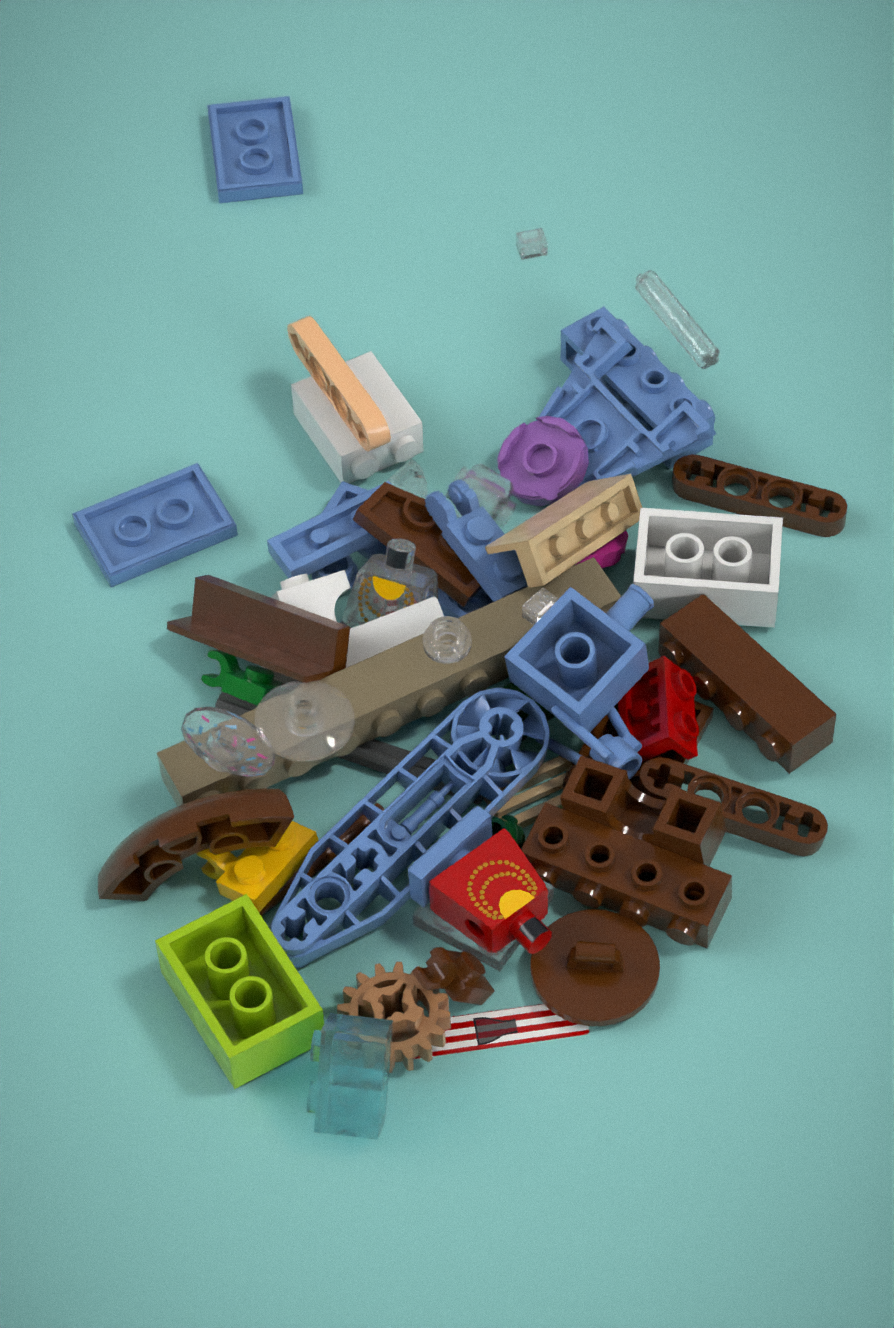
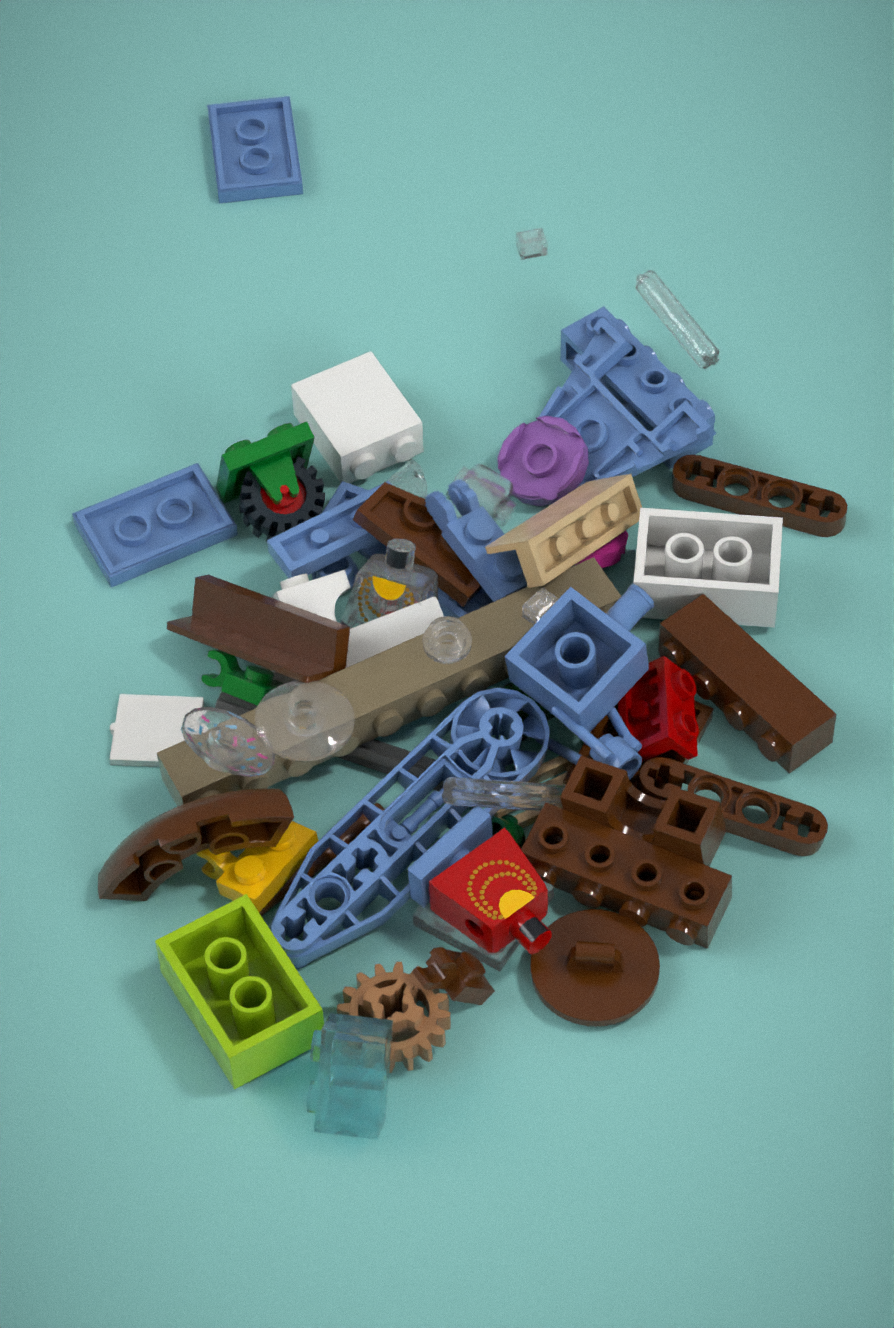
(148, 726): none -> white piece
(272, 480): none -> plate
(339, 383): light nougat beam -> none
(501, 794): none -> clear axle
(505, 1028): sticker -> none

